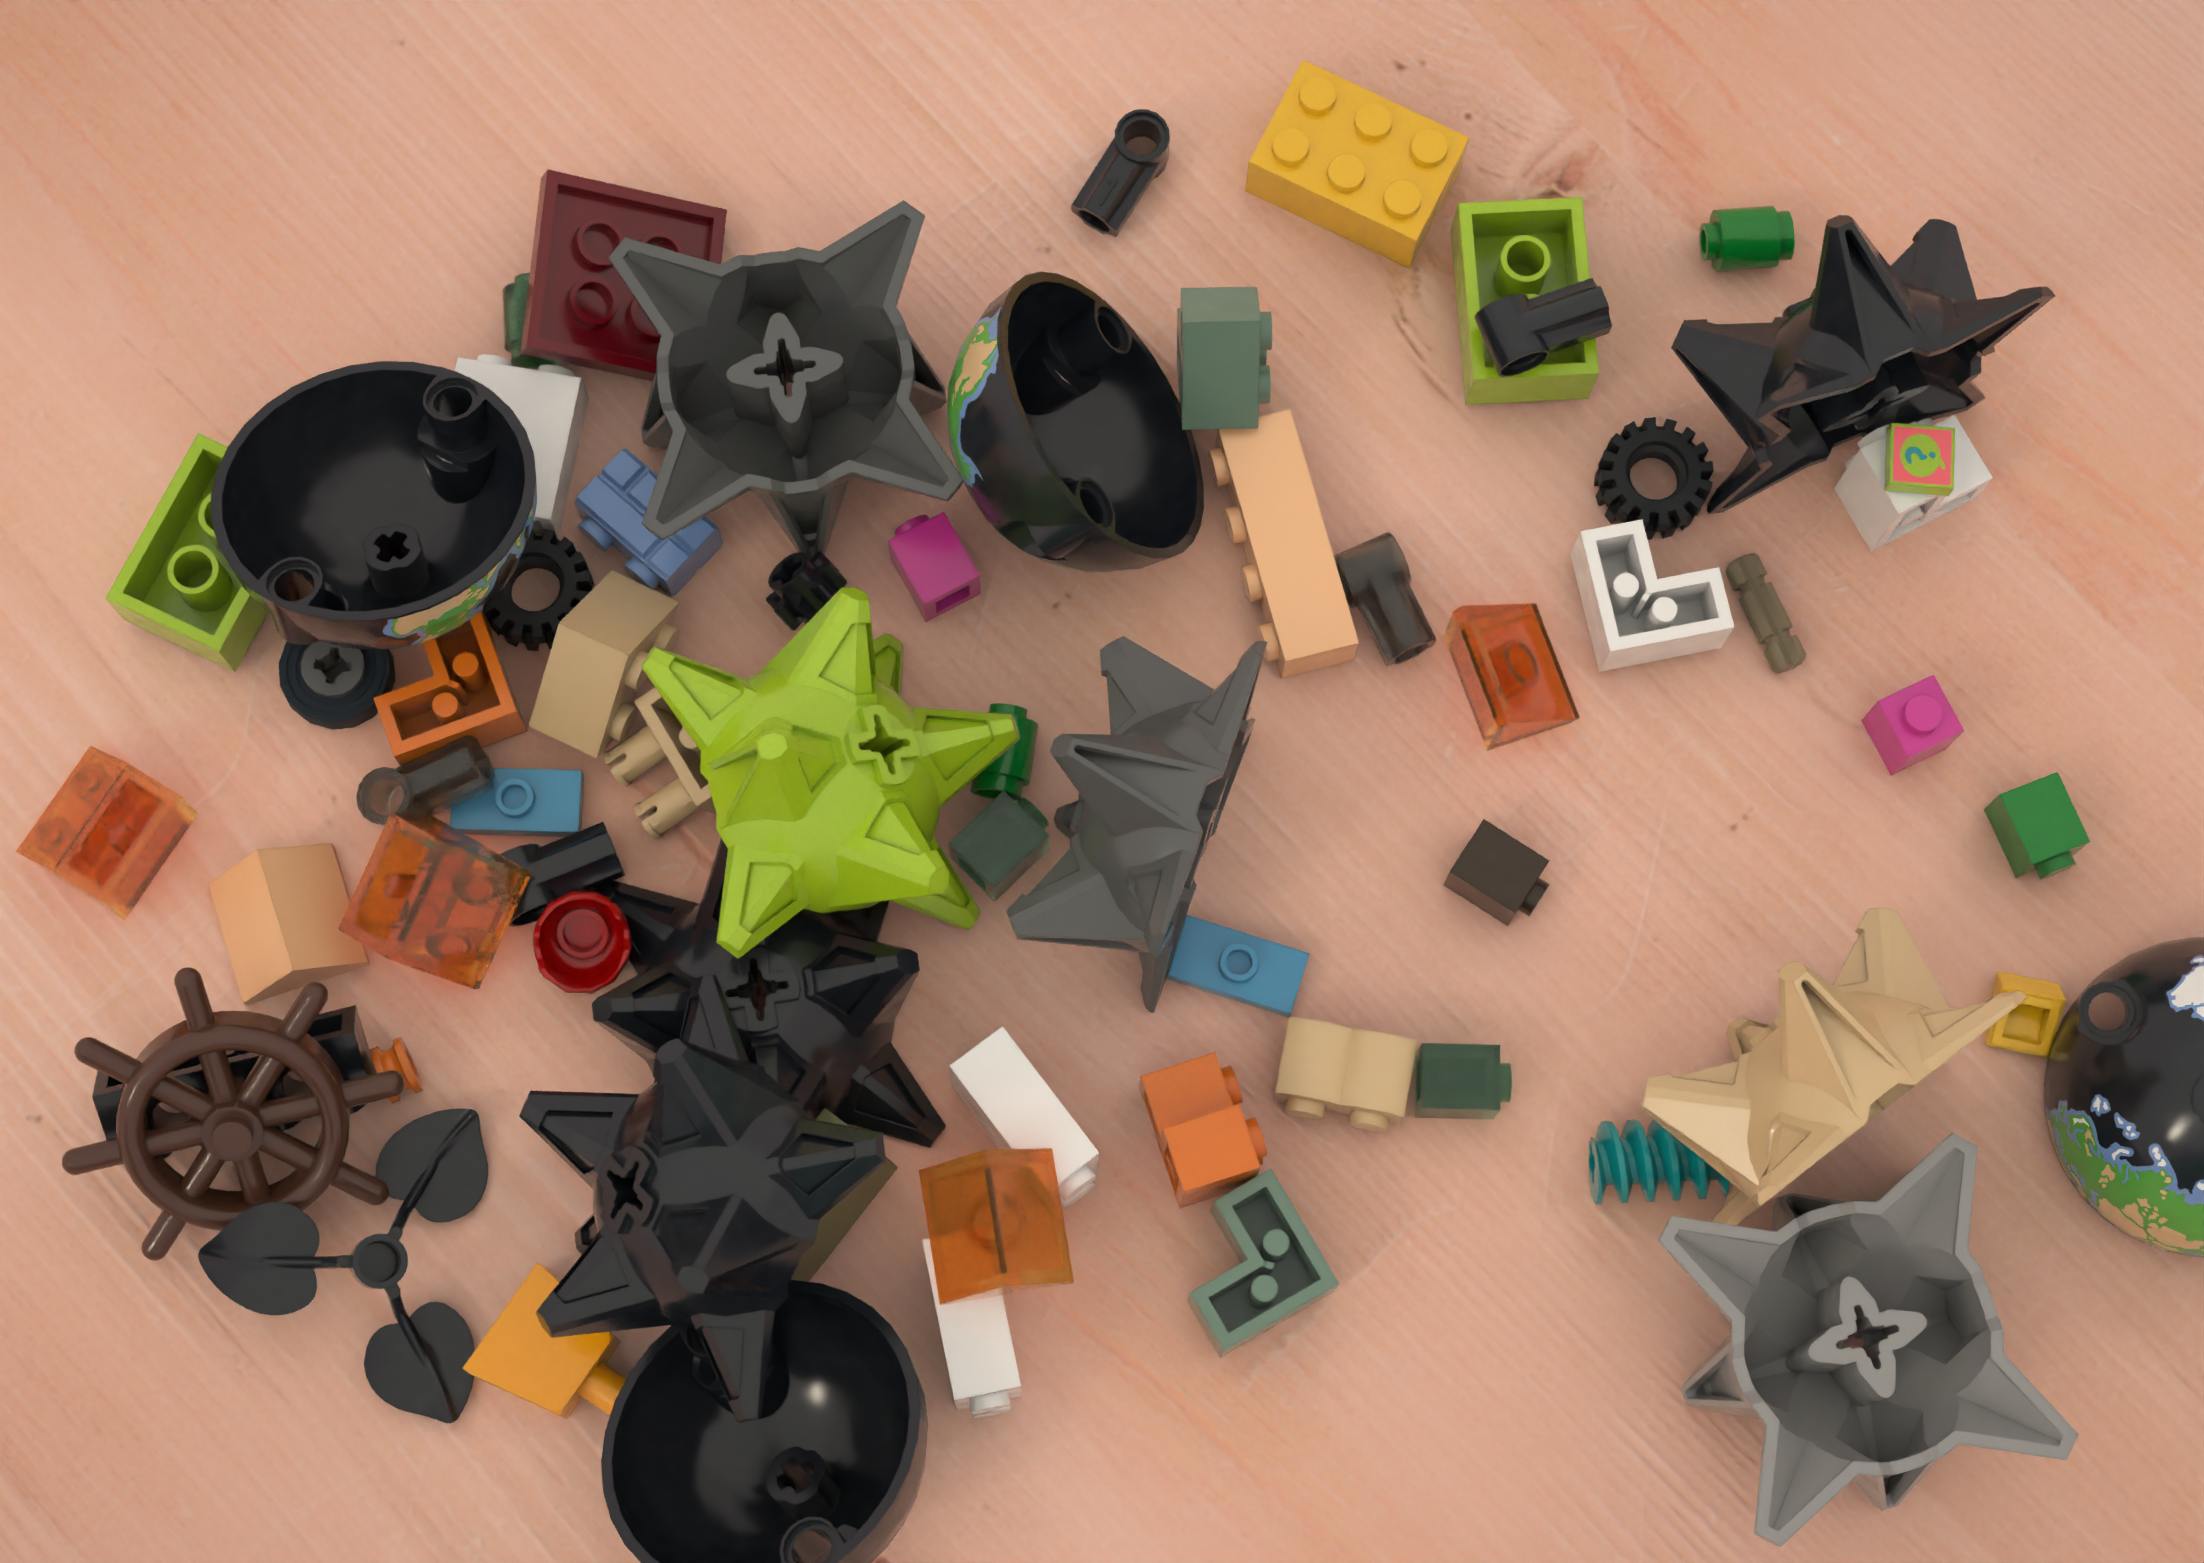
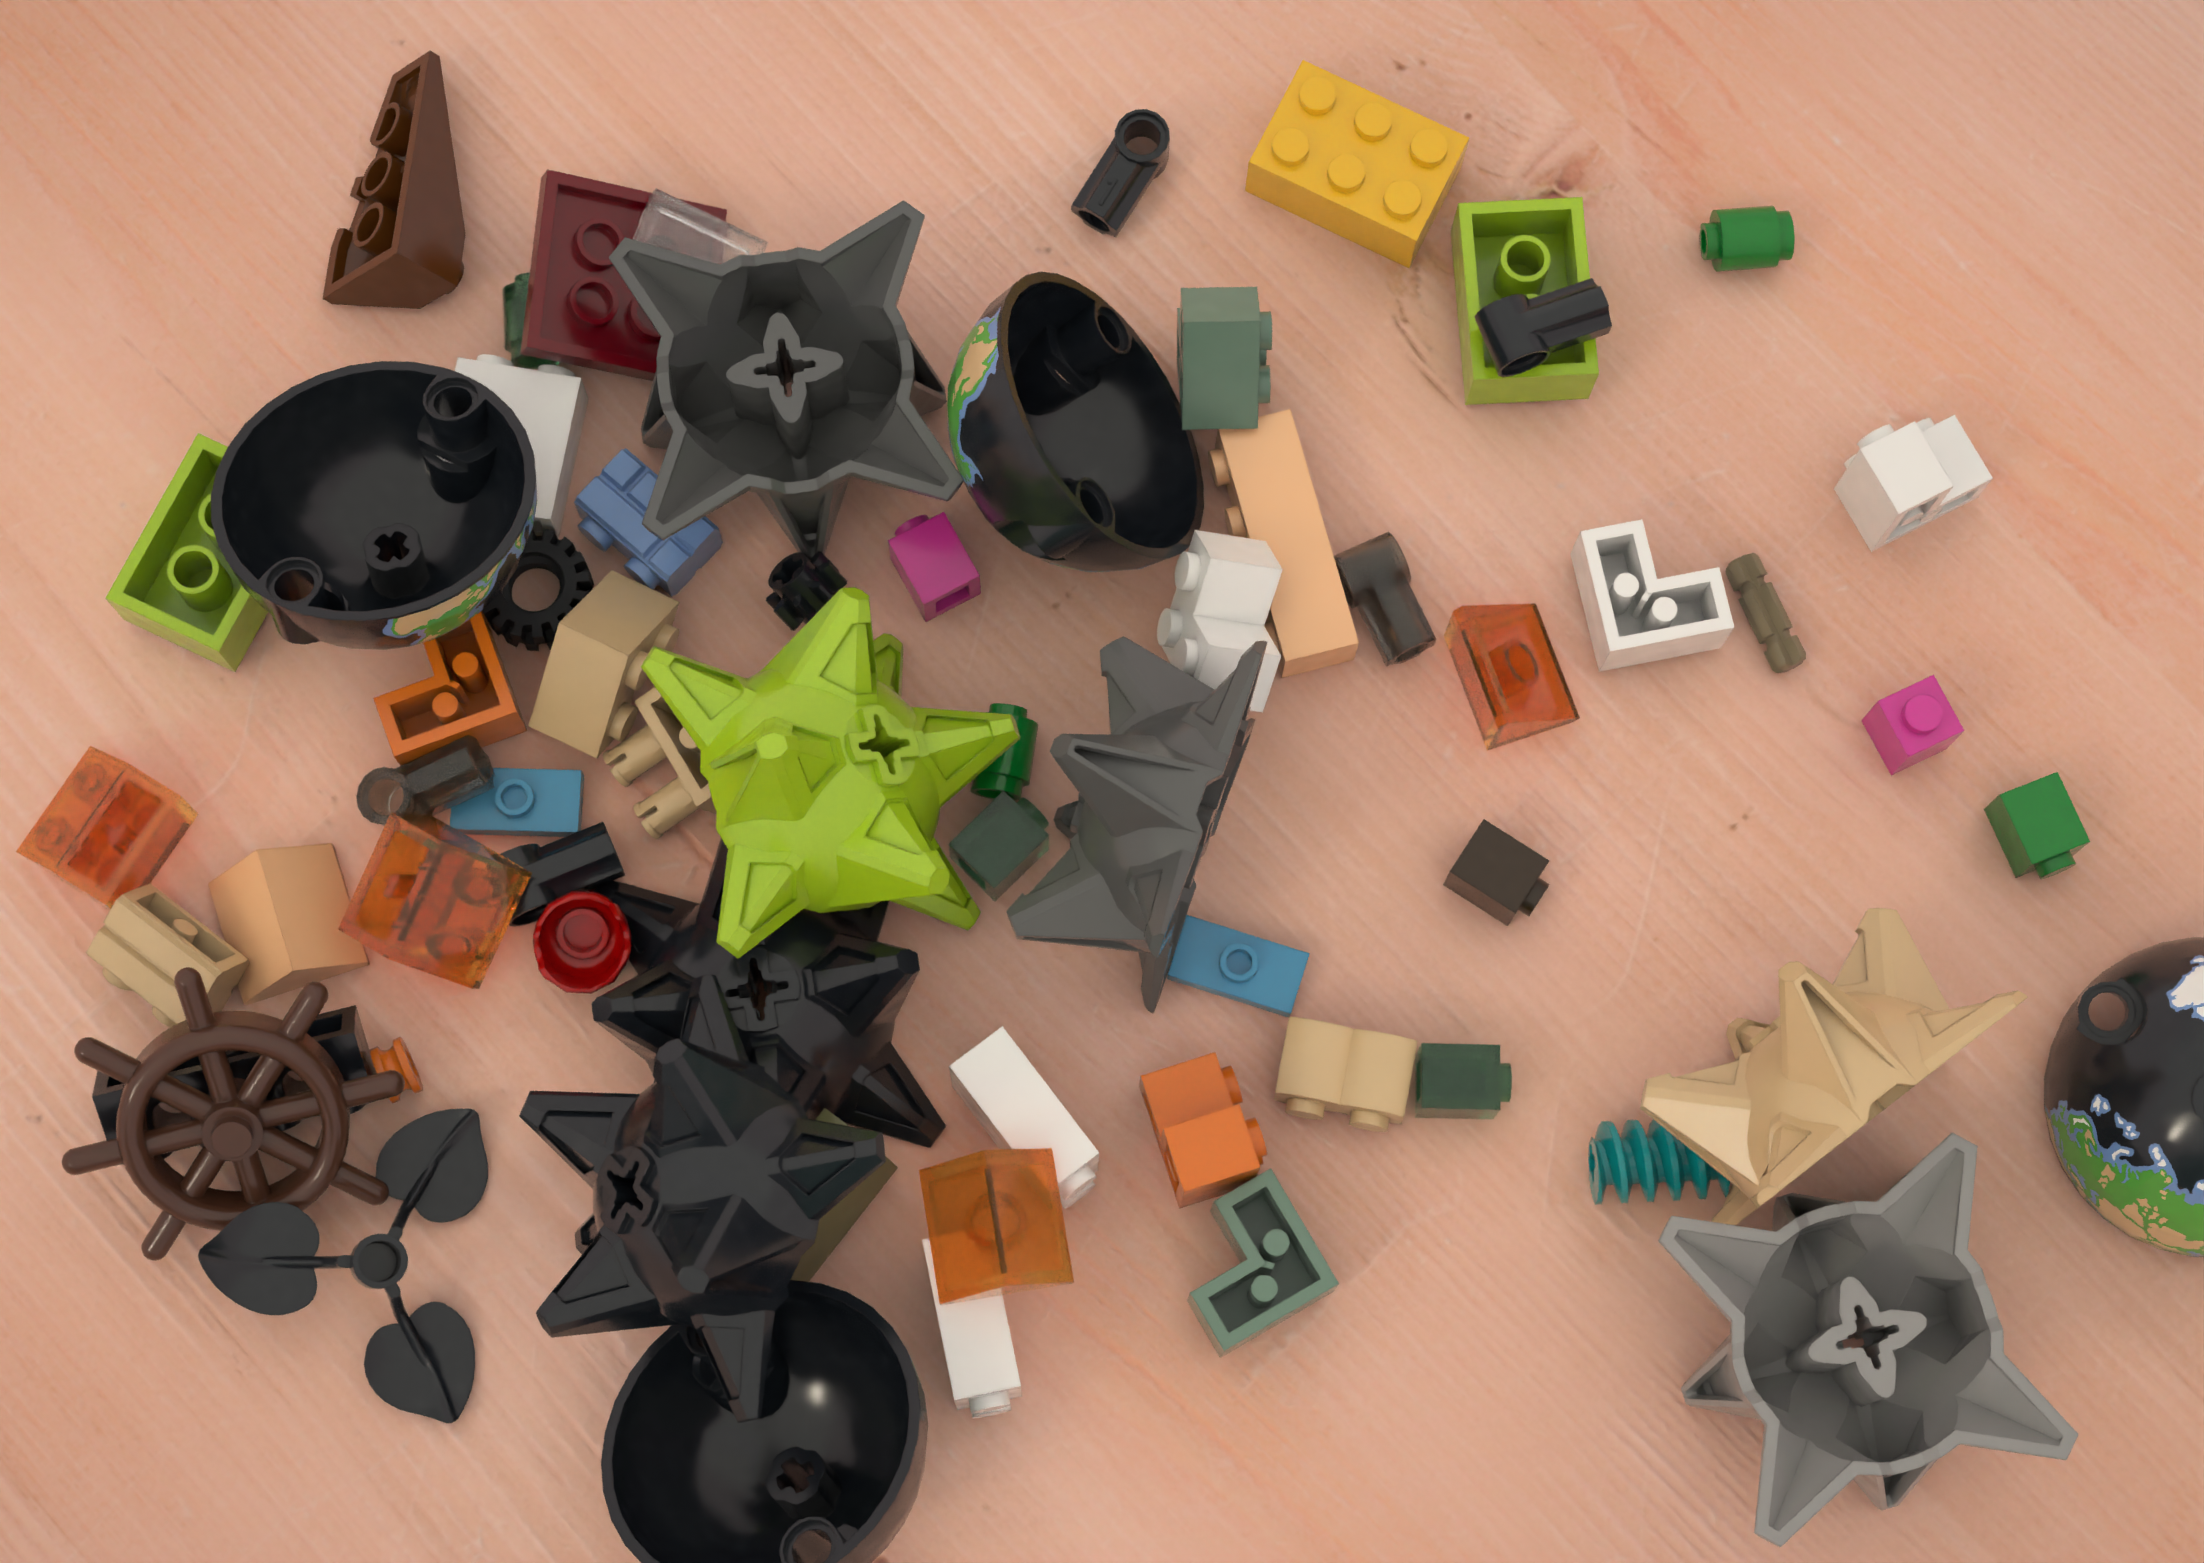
(153, 939): none -> tan brick
(336, 696): black wheel -> none
(409, 214): none -> reddish brown wedge
(543, 1369): light orange torso -> none
(693, 232): none -> clear tile
(1221, 610): none -> white brick
(1664, 444): black tyre -> none
(1852, 357): black piece -> none
(1919, 459): tile -> none
(2033, 1022): yellow slope -> none

